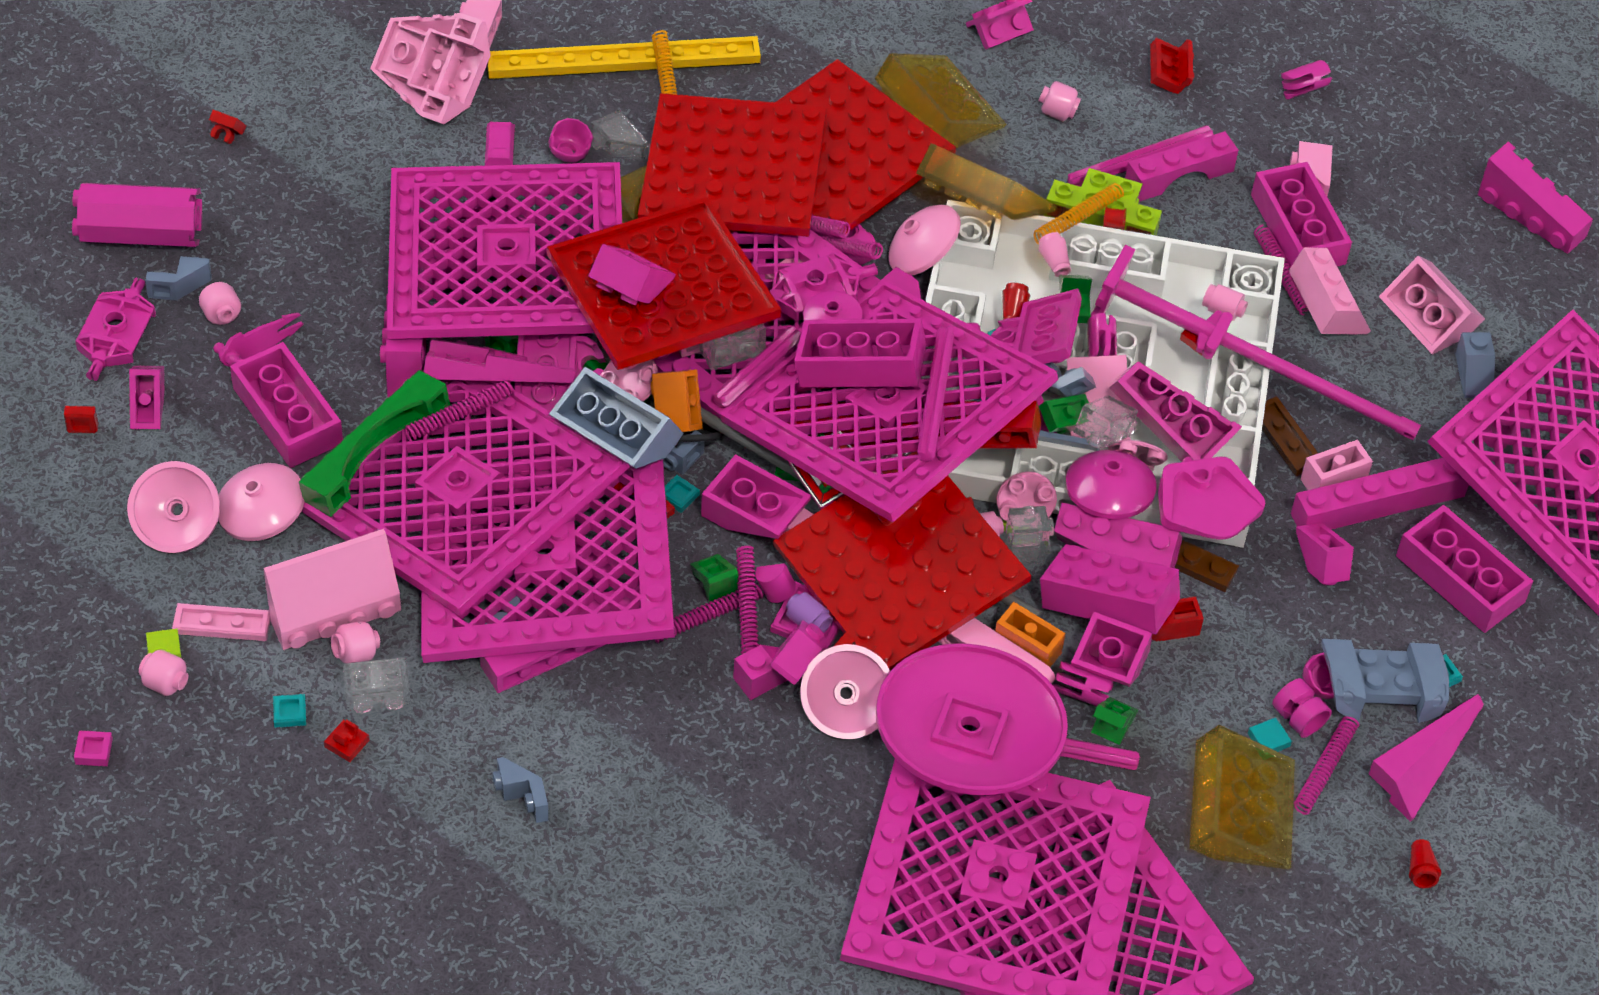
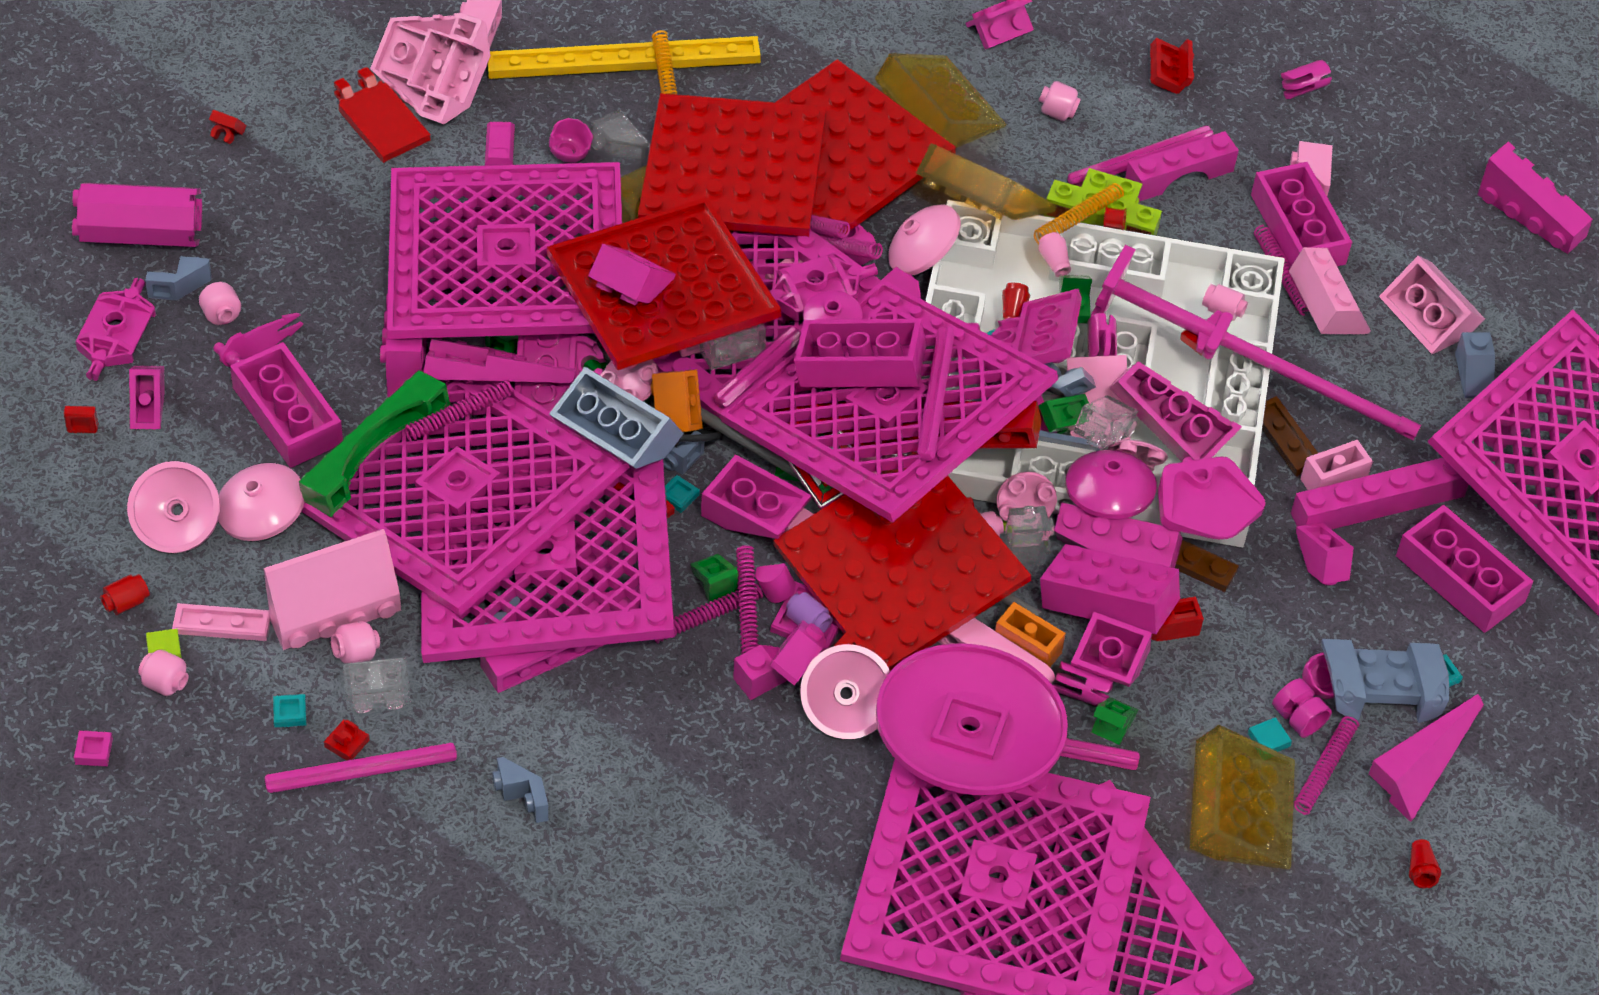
(124, 594): none -> red brick
(360, 767): none -> dark pink axle
(379, 116): none -> red tile

